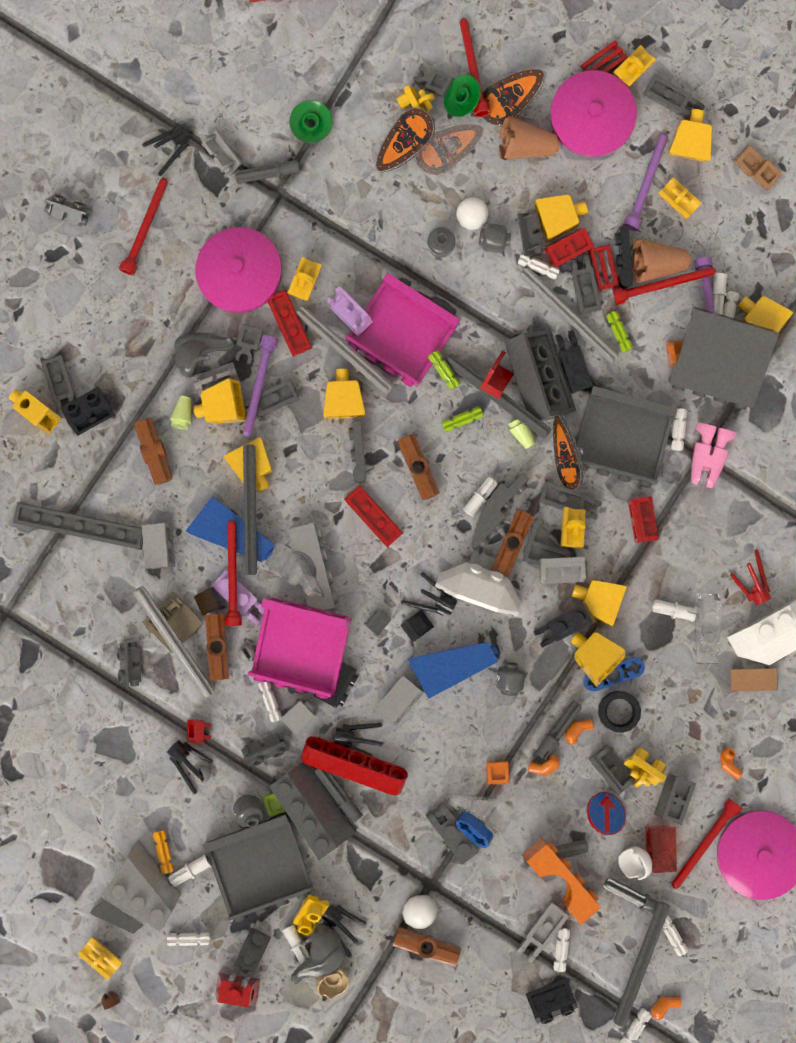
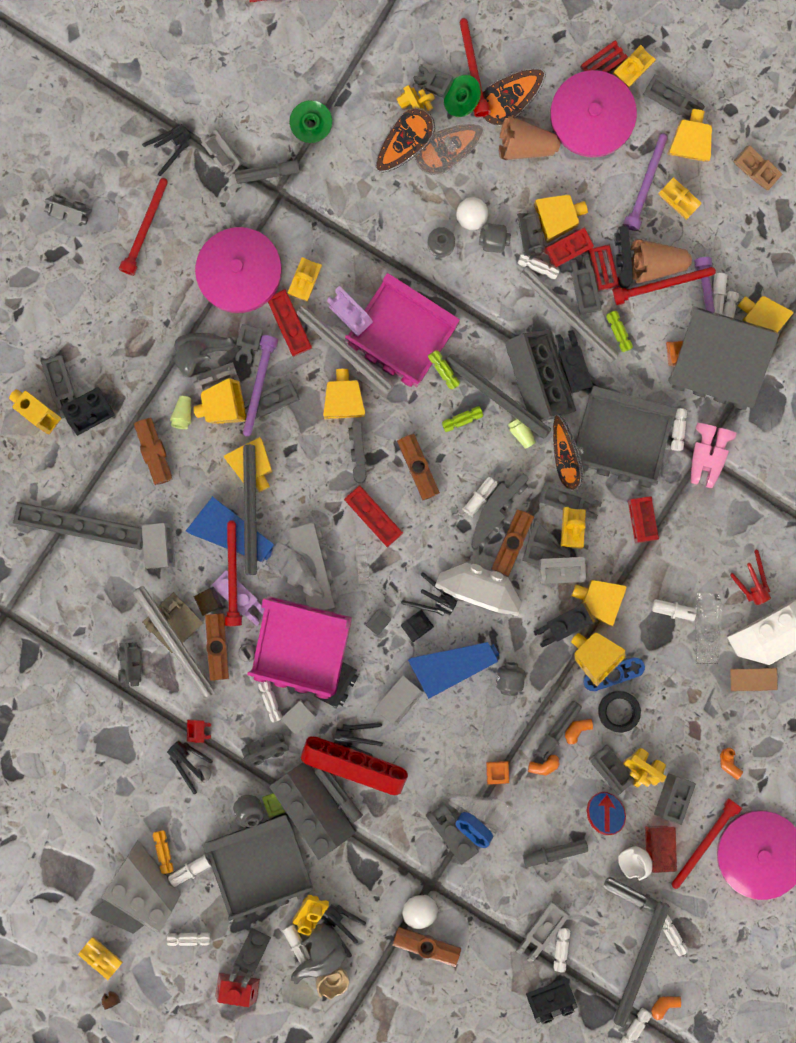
(497, 378): red panel -> none
(545, 862): orange arch -> none

